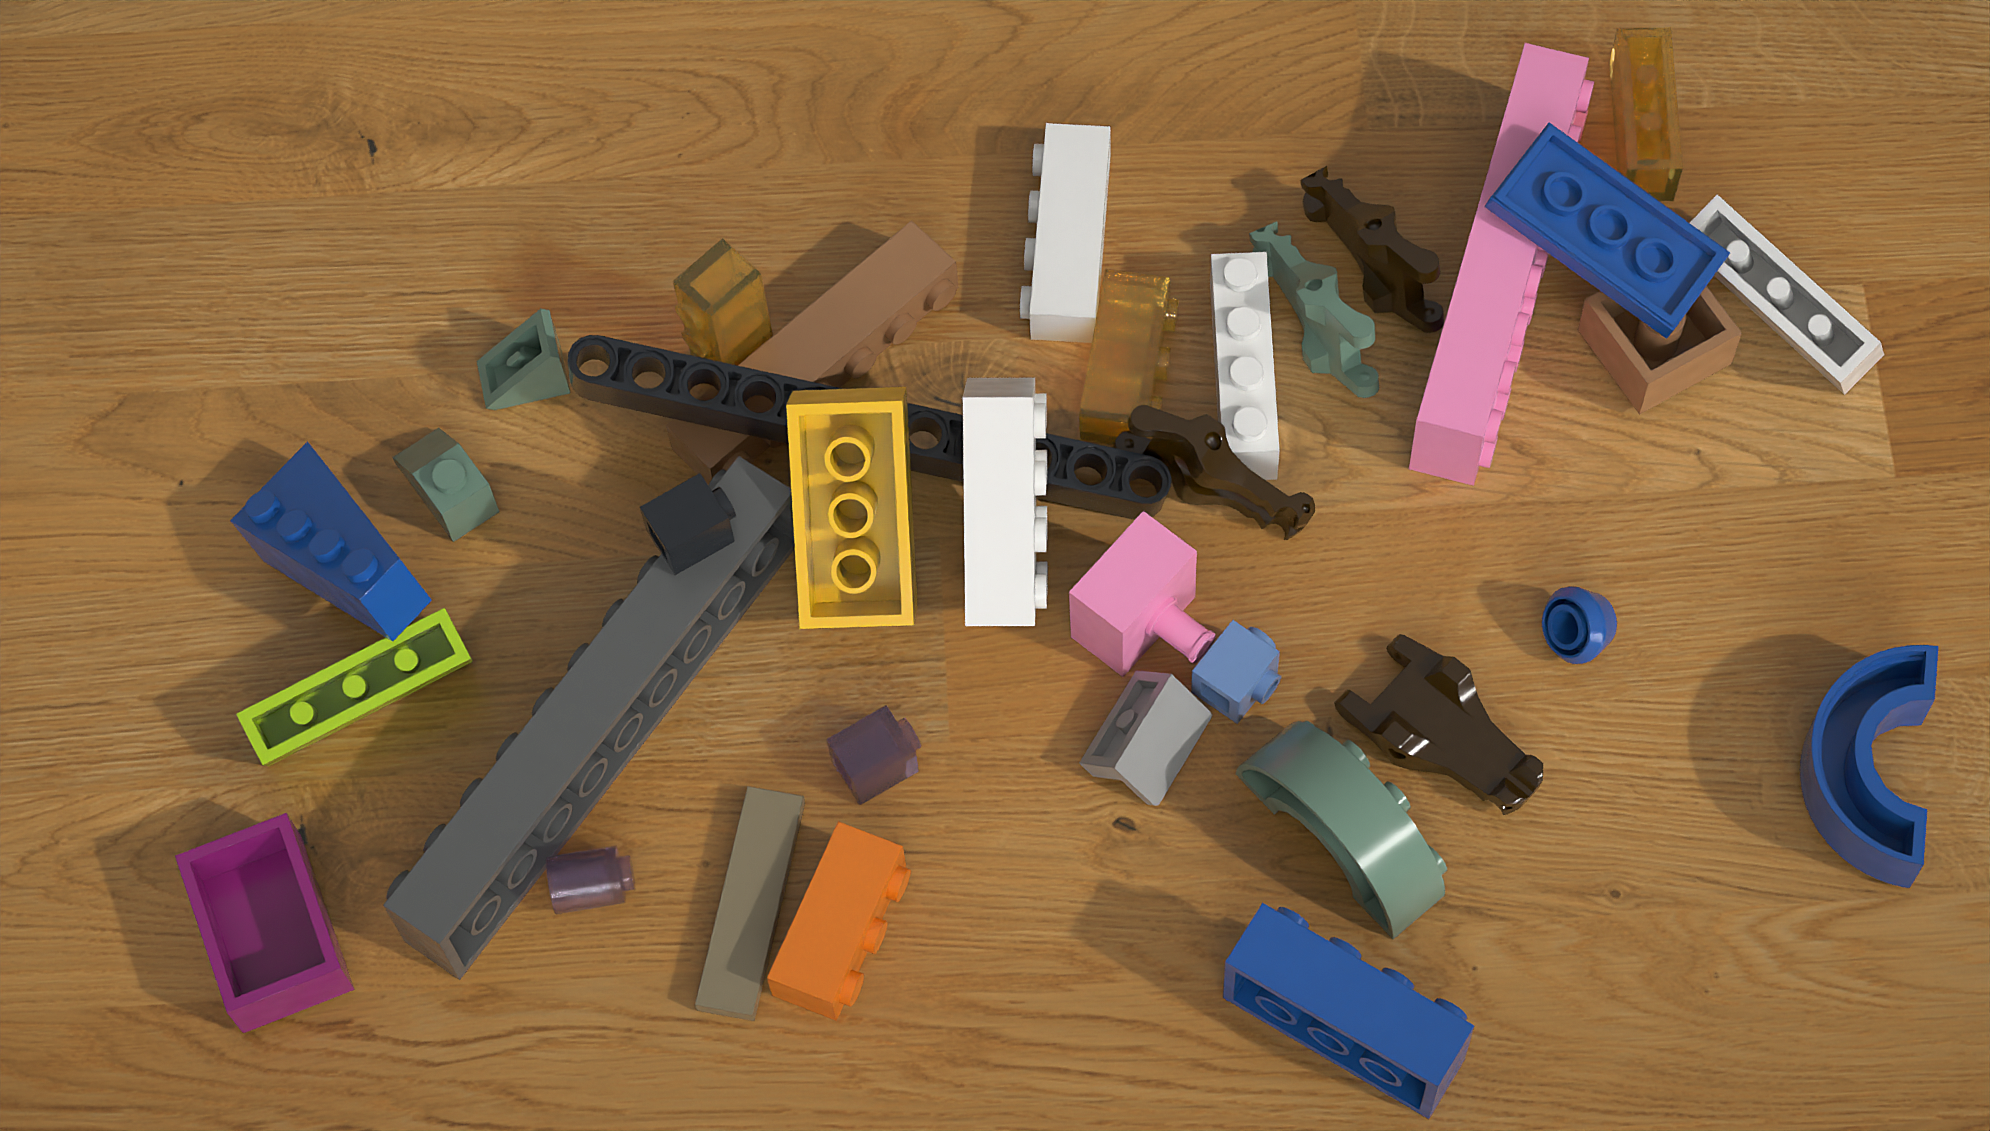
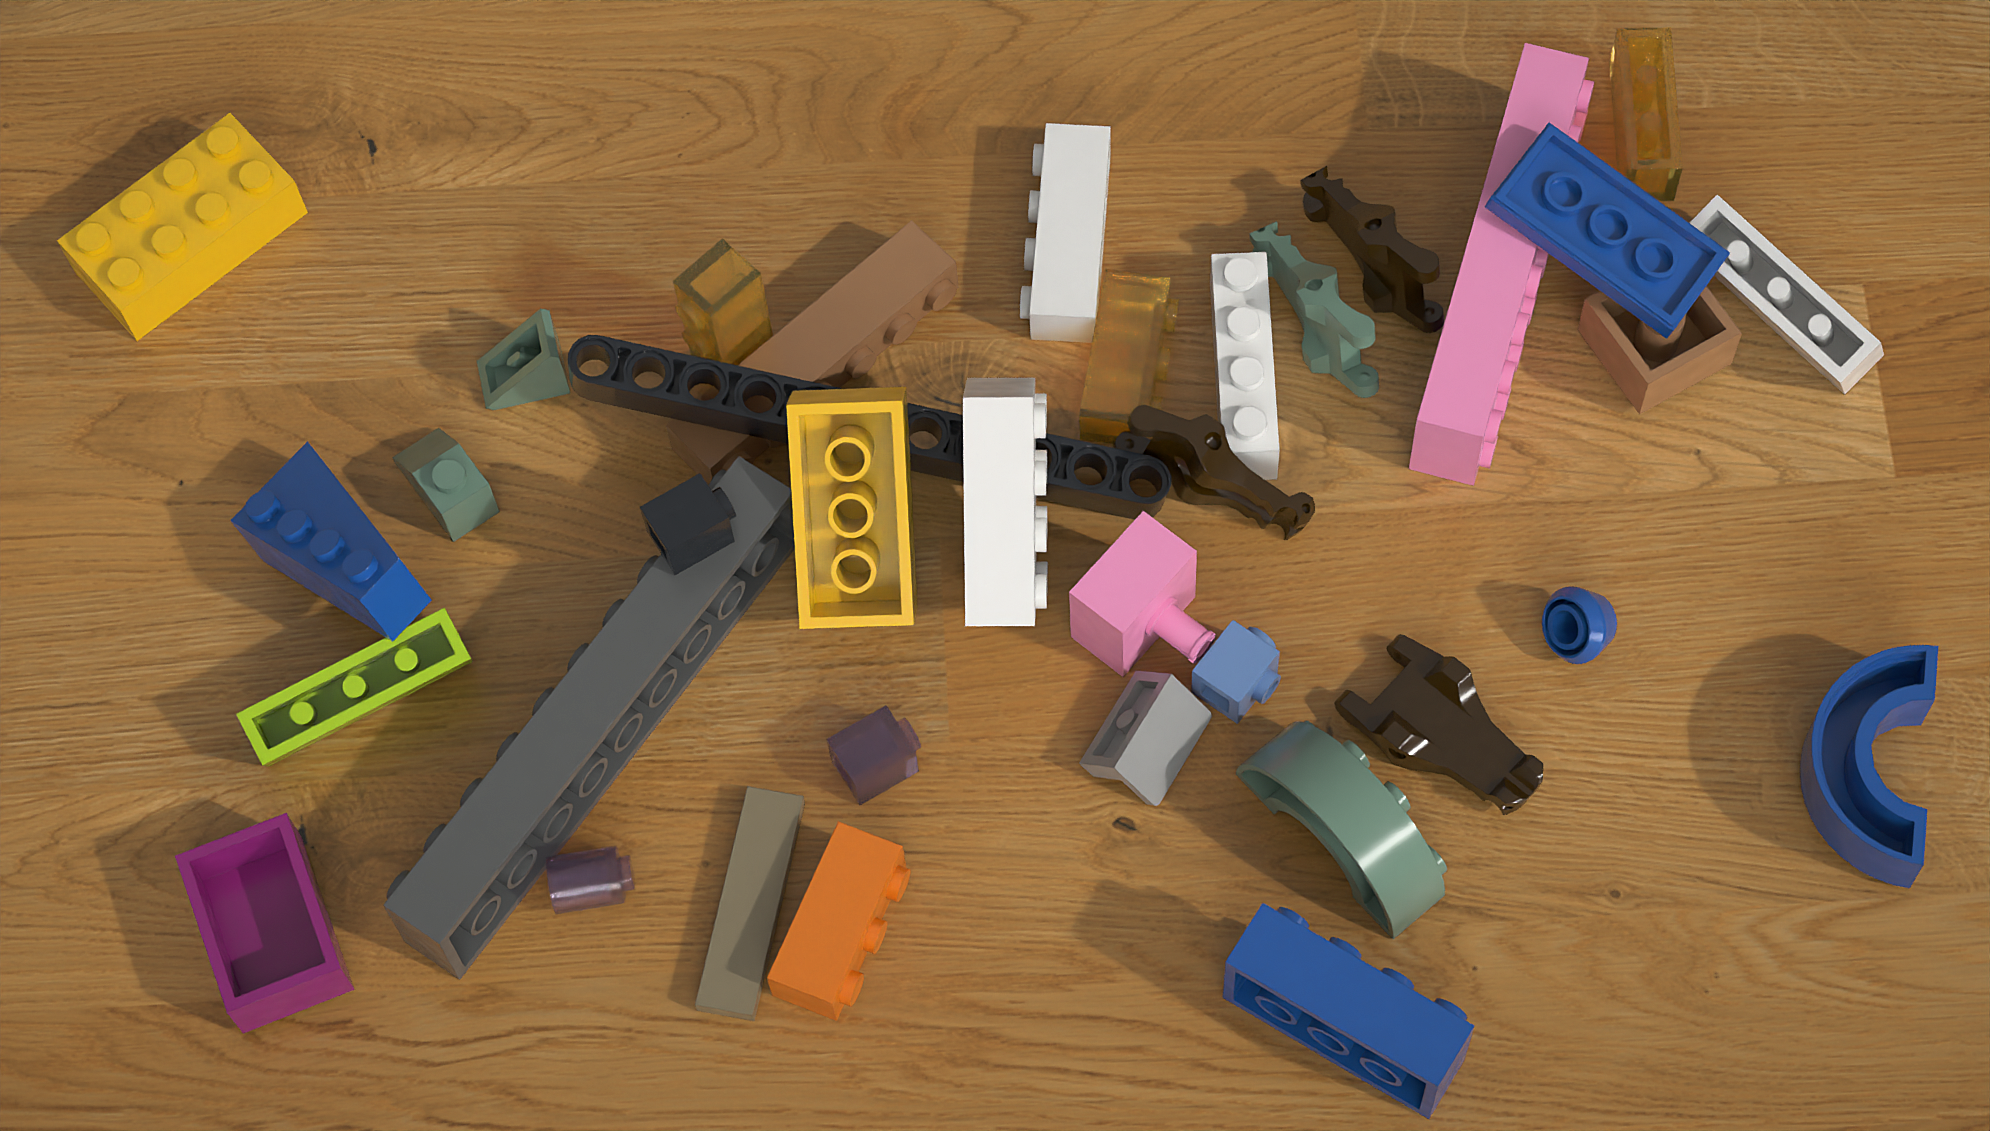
(183, 226): none -> yellow brick

